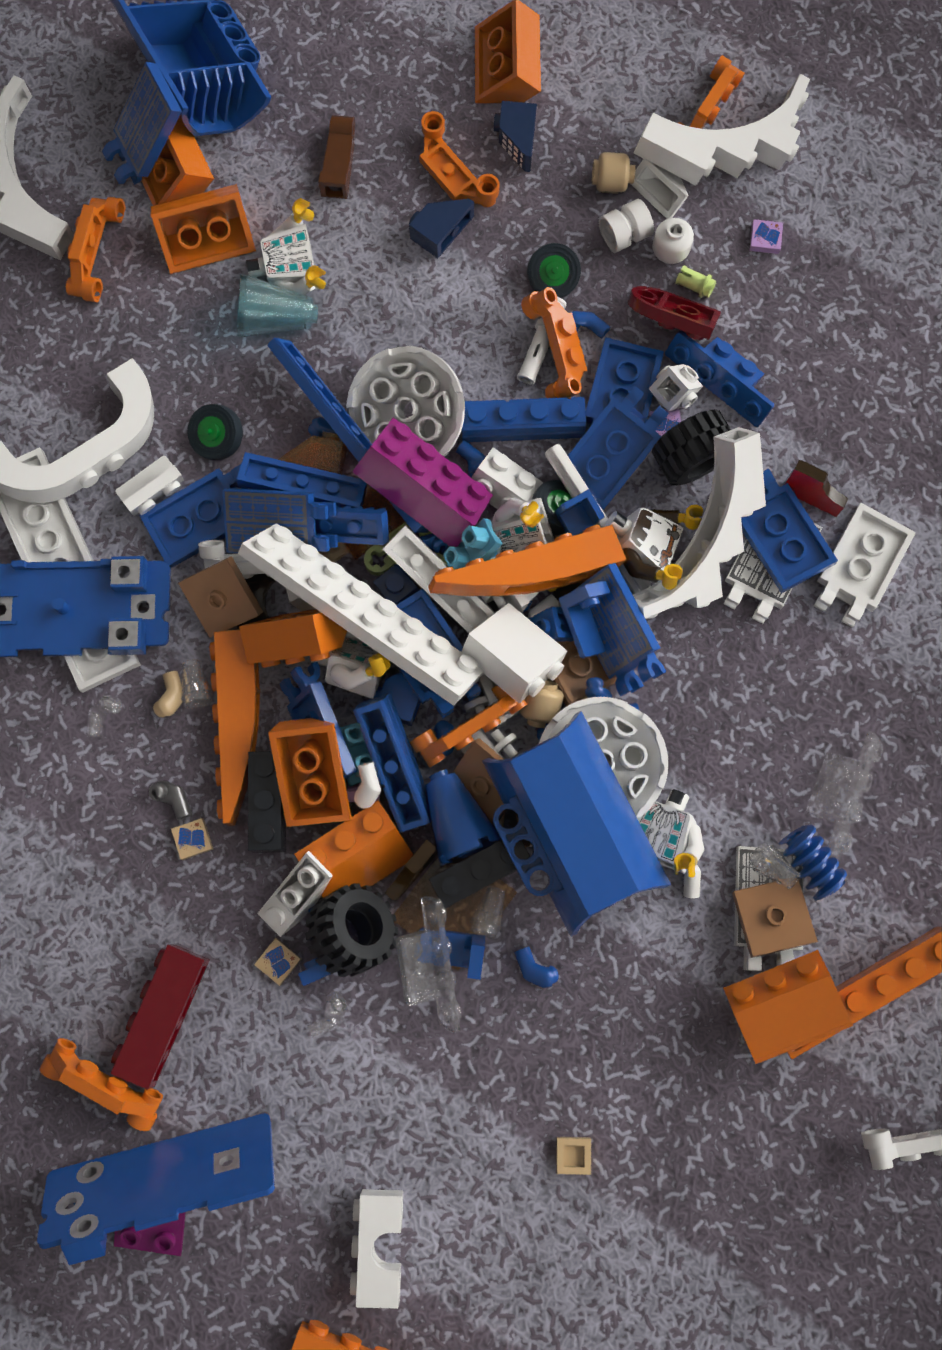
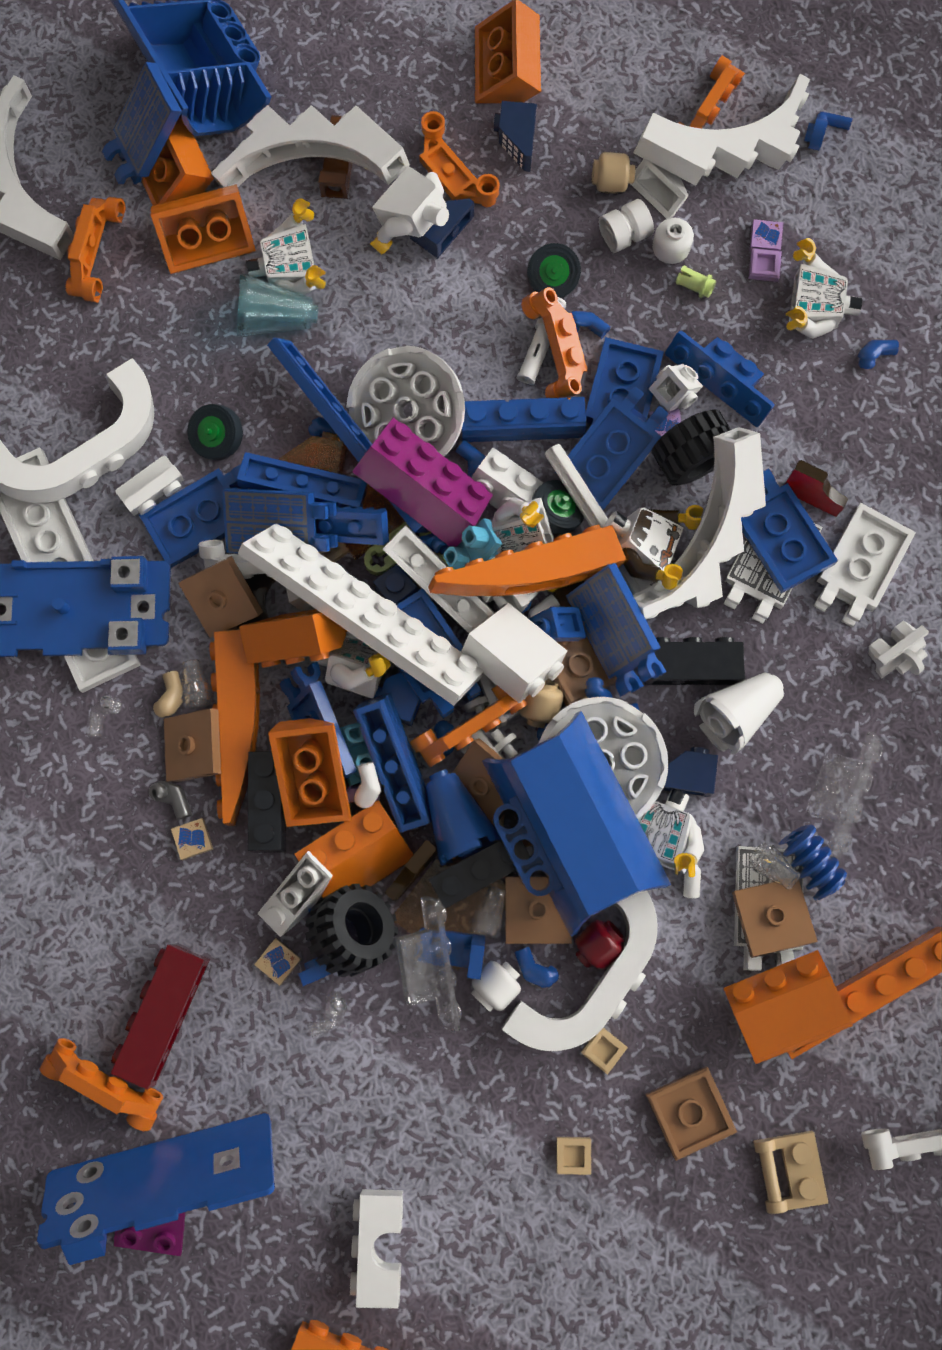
(192, 745): none -> medium nougat plate
(273, 141): none -> white arch
(409, 207): none -> white torso
(497, 986): none -> white head
(532, 917): none -> medium nougat plate
(579, 513): blue panel -> none
(580, 619): blue bracket -> none
(599, 944): none -> dark red head
(604, 1050): none -> tan tile
(606, 997): none -> white arch
(674, 311): dark red plate -> none
(691, 1113): none -> medium nougat plate
(693, 772): none -> dark blue slope
(700, 662): none -> black brick
(738, 711): none -> white cone
(765, 264): none -> lavender tile
(801, 1169): none -> tan plate
(816, 132): none -> blue plate
(818, 295): none -> torso
(874, 349): none -> blue arm
(902, 656): none -> white hips

